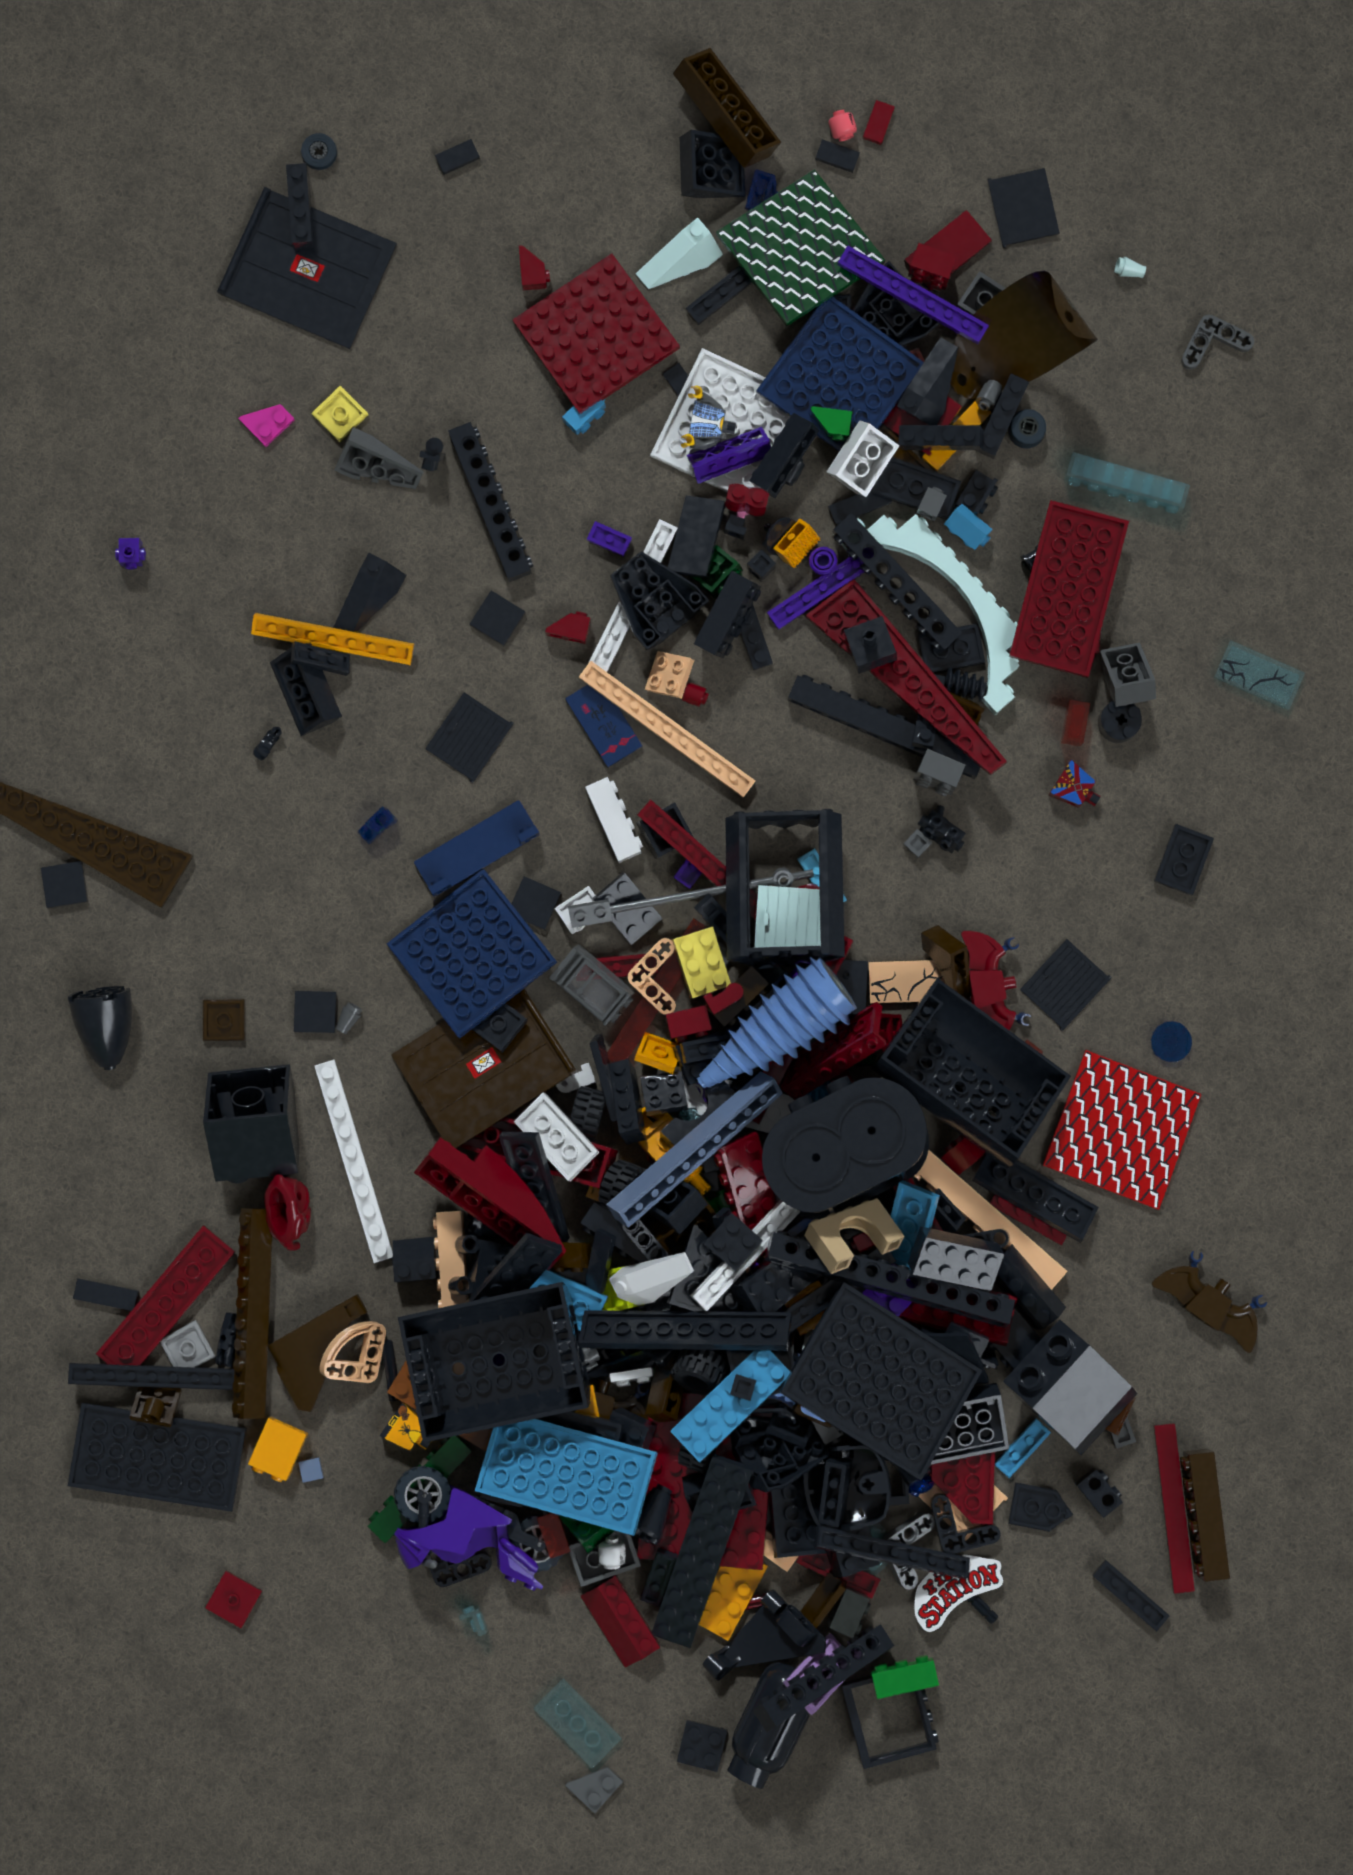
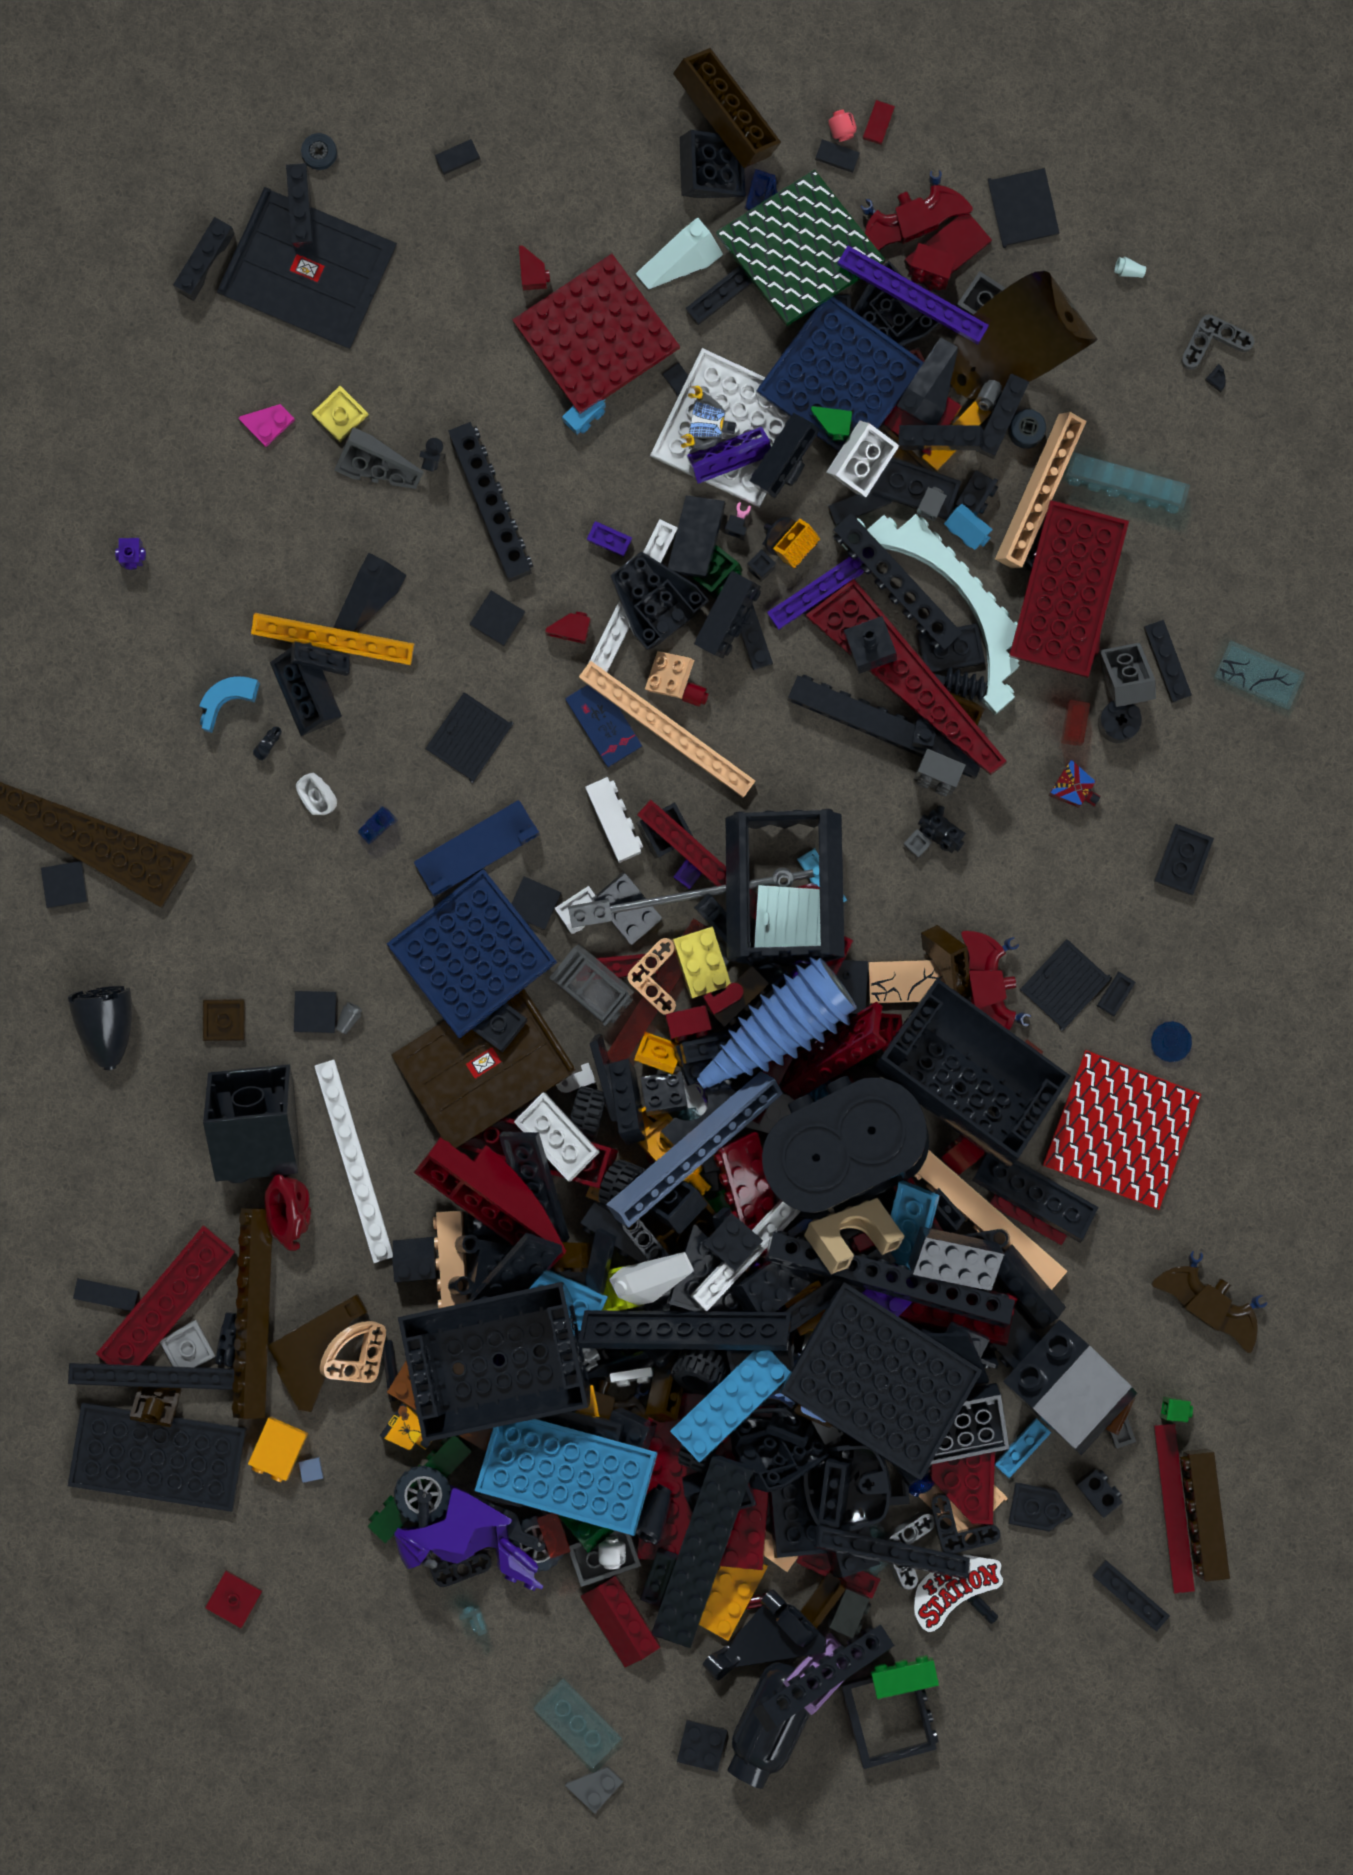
(209, 247): none -> black arch
(223, 691): none -> dark azure arch
(316, 794): none -> white piece
(743, 1387): black plate -> none
(744, 499): dark red brick -> none
(823, 560): dark purple brick -> none
(914, 216): none -> dark red torso
(1040, 490): none -> light nougat brick
(1116, 994): none -> black tile
(1167, 661): none -> black plate
(1176, 1409): none -> green slope
(1217, 378): none -> black tile

